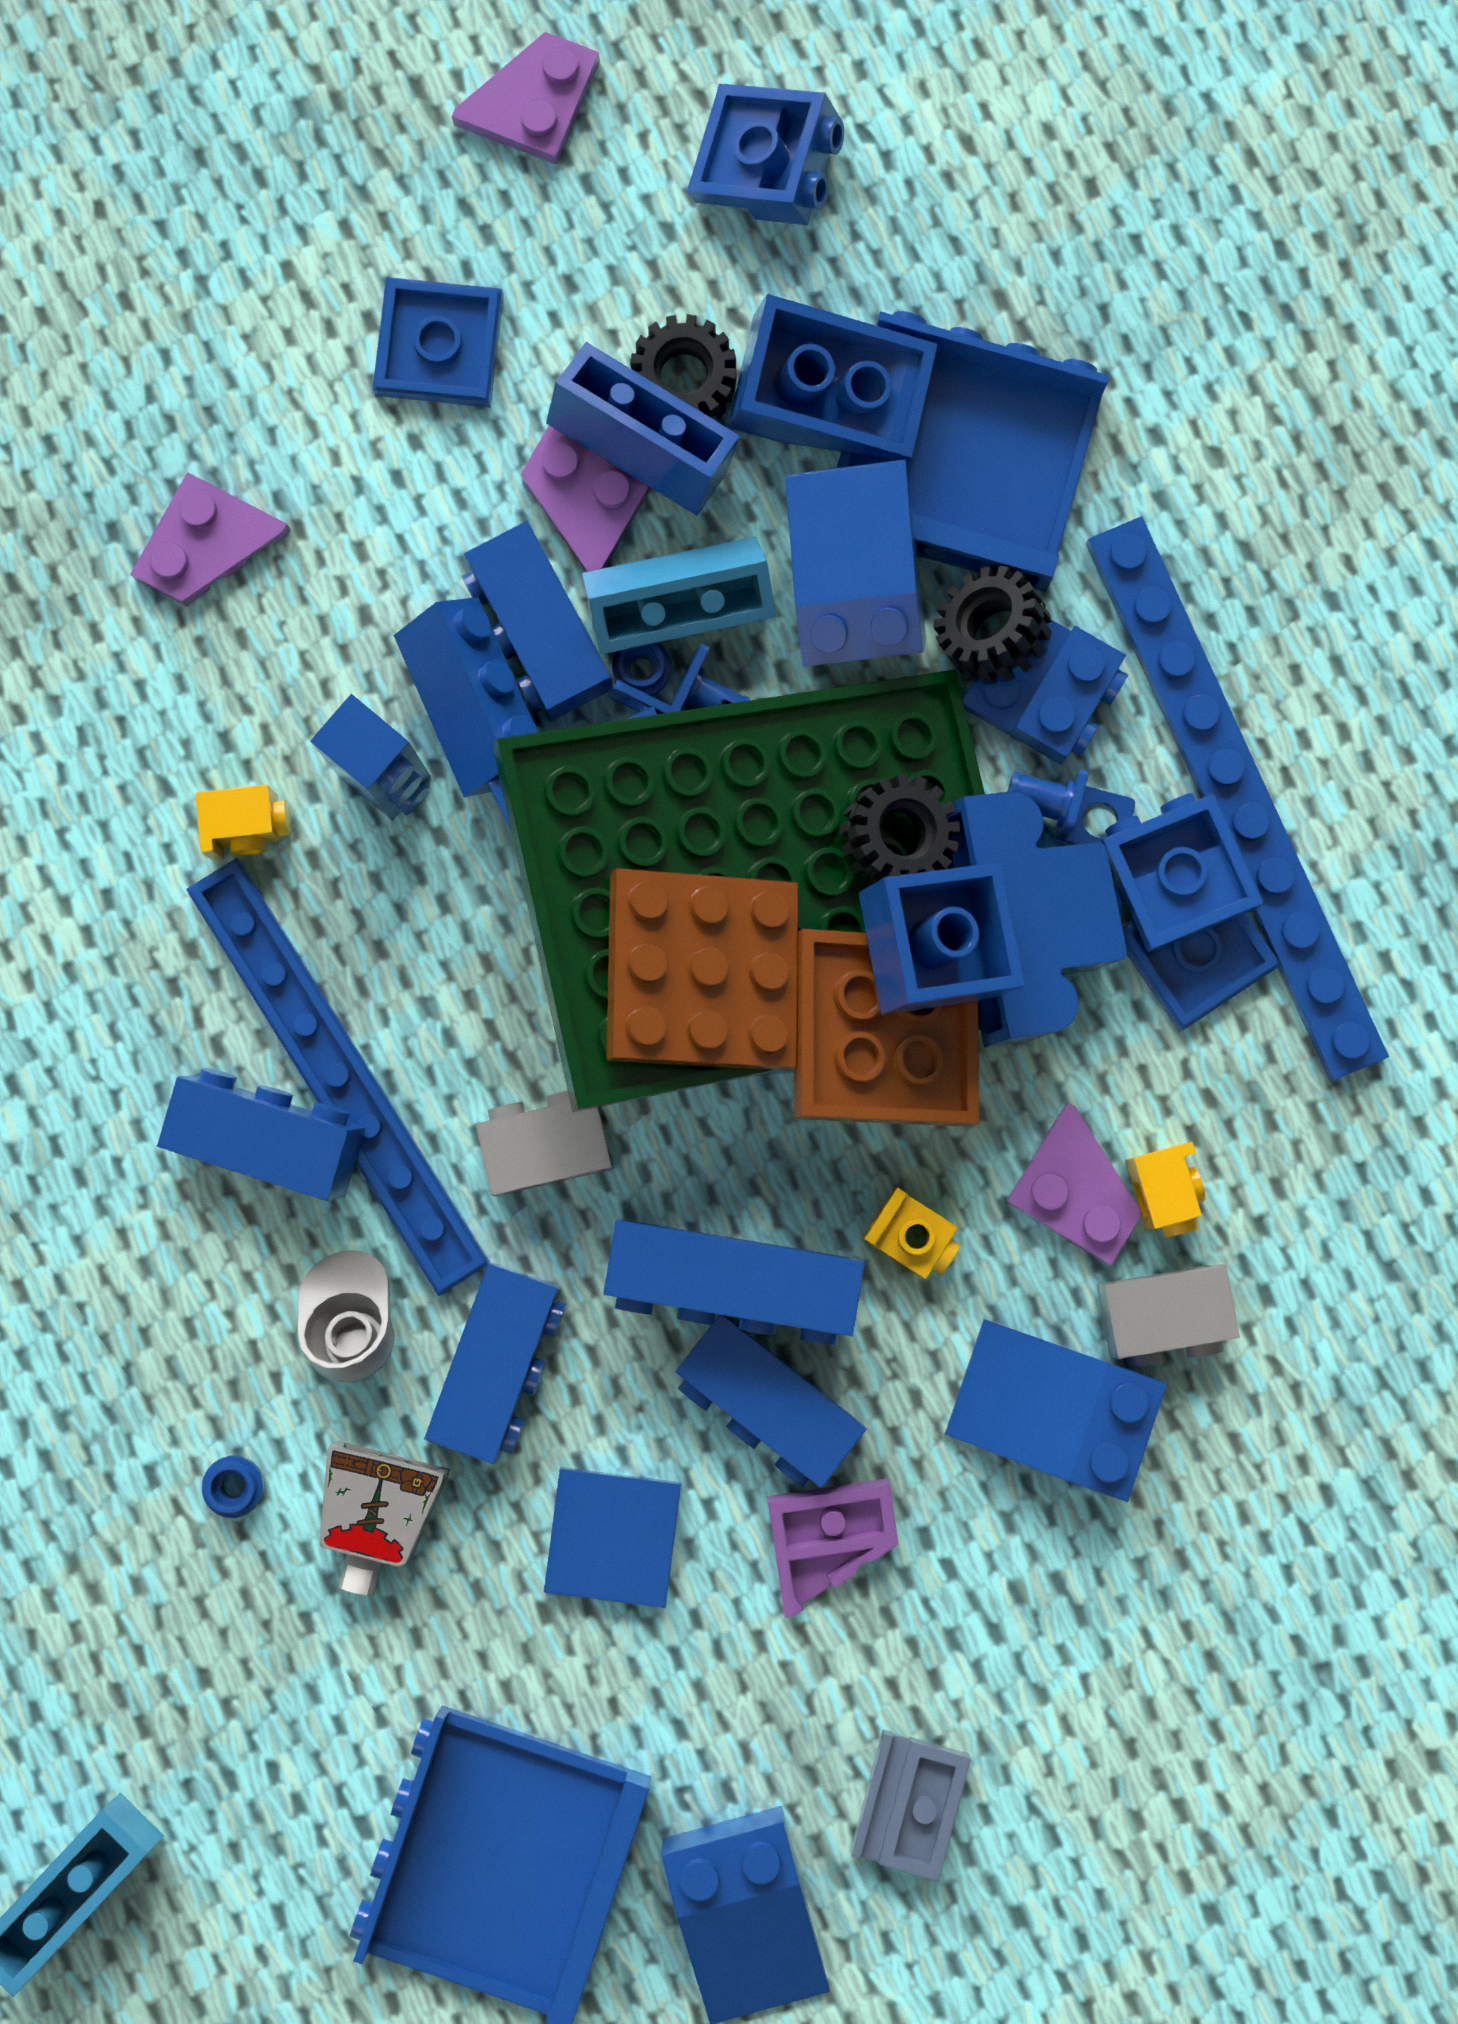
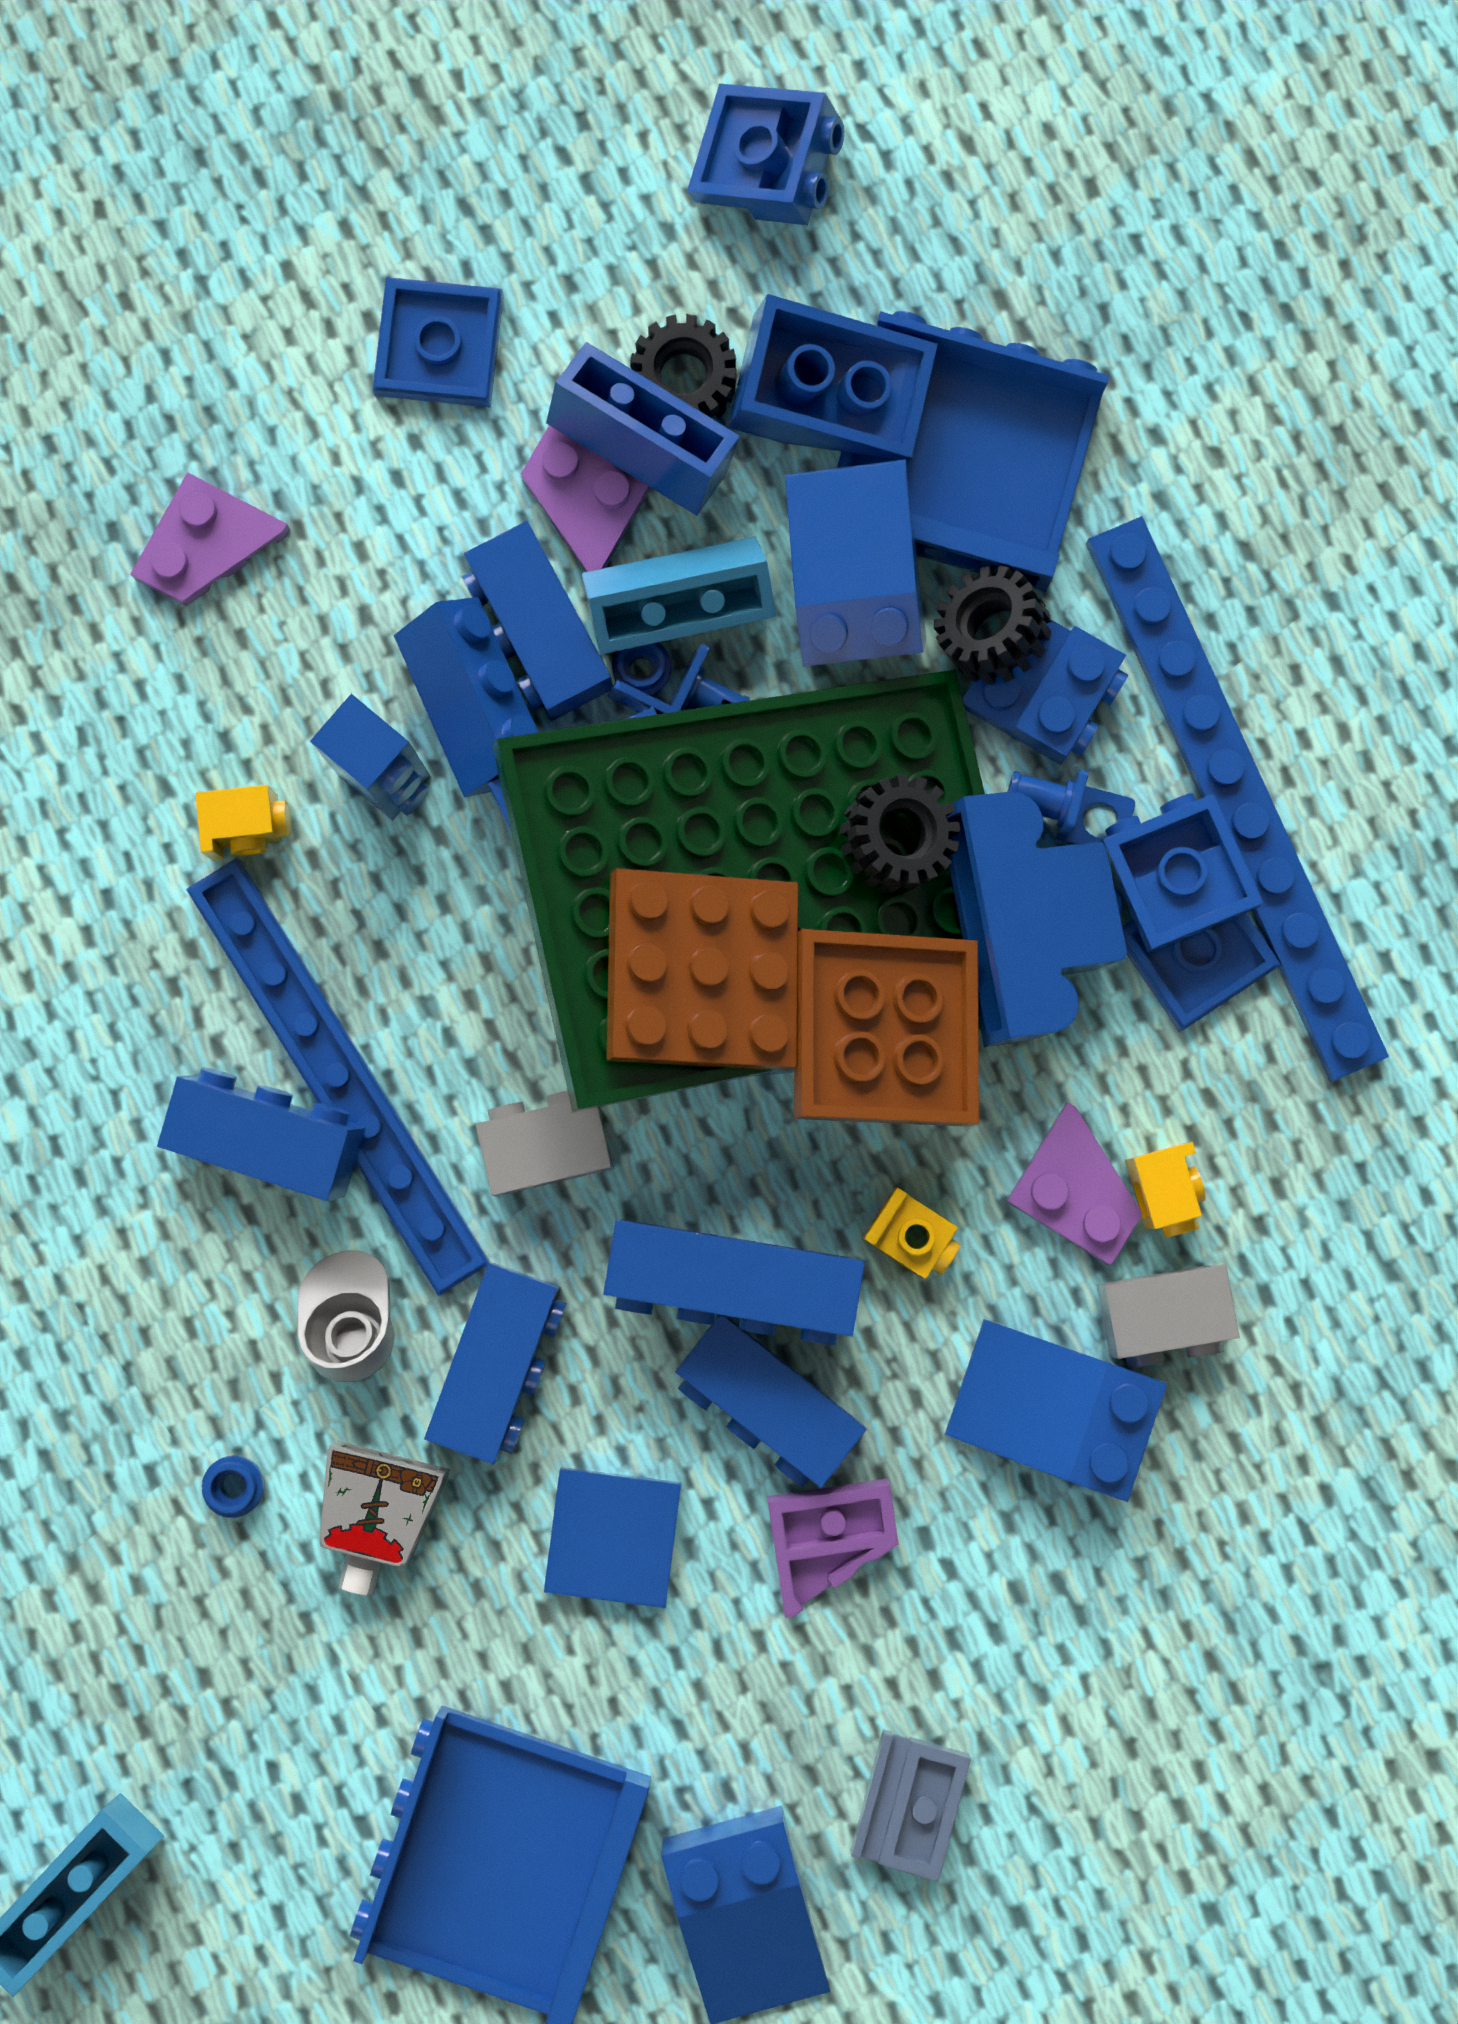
(532, 98): medium lavender wing -> none
(941, 938): blue brick -> none

